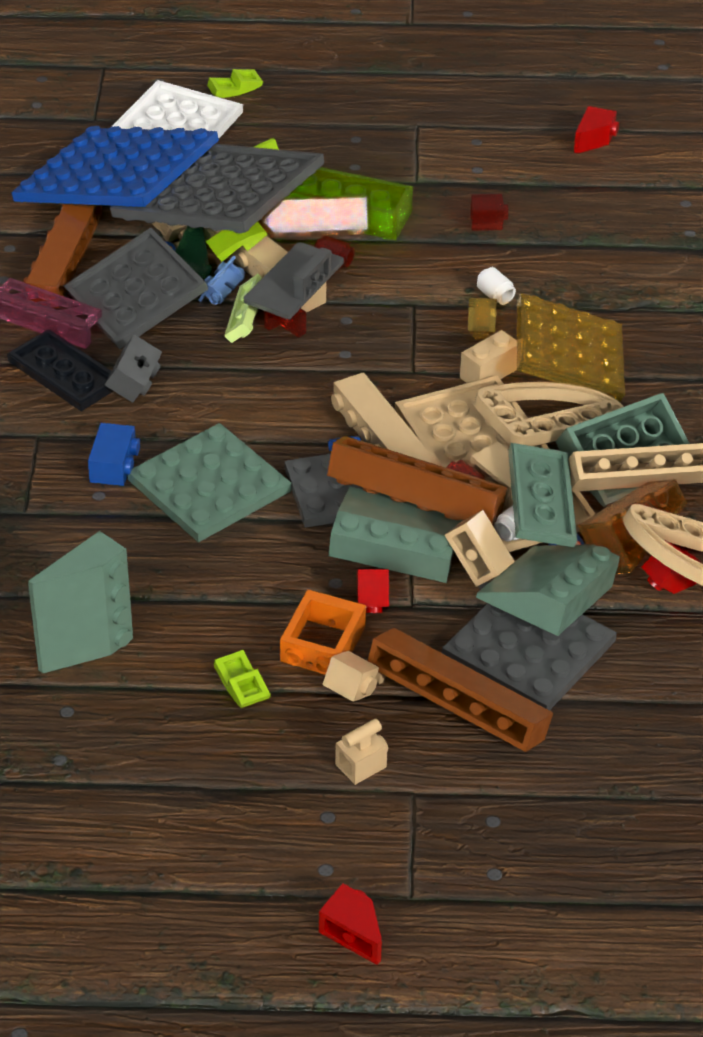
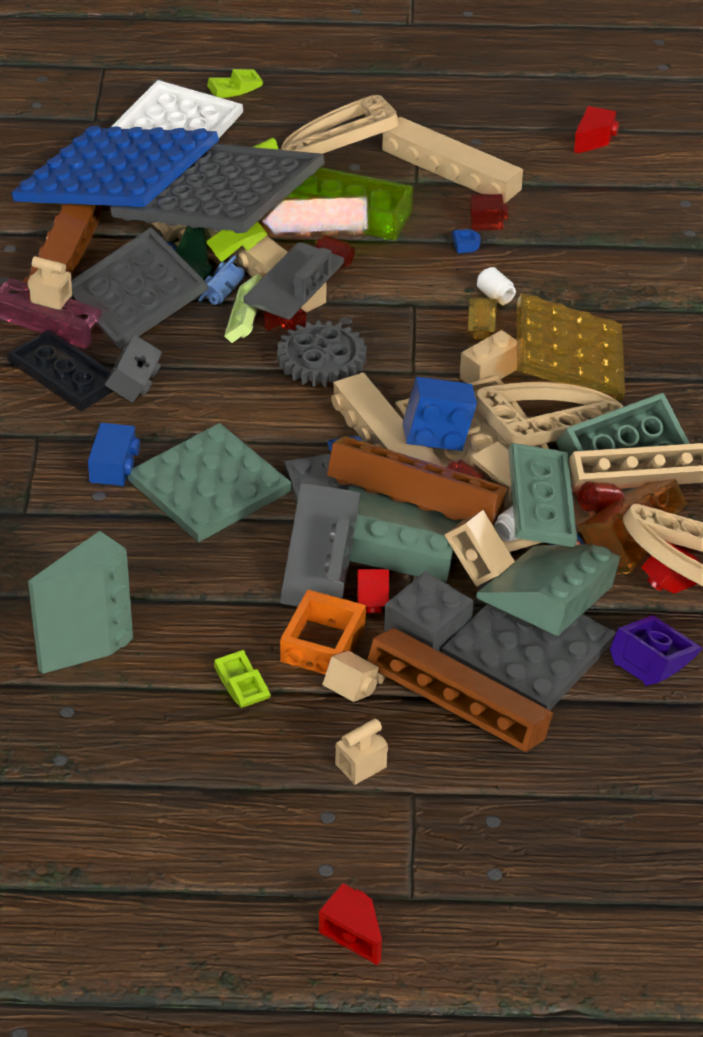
(50, 283): none -> tan brick
(313, 139): none -> tan beam
(320, 542): none -> dark grey bracket
(321, 353): none -> dark grey gear
(428, 611): none -> dark grey brick
(439, 413): none -> blue brick
(452, 159): none -> tan brick
(466, 240): none -> blue tile
(598, 495): none -> clear red brick
(652, 650): none -> dark purple slope

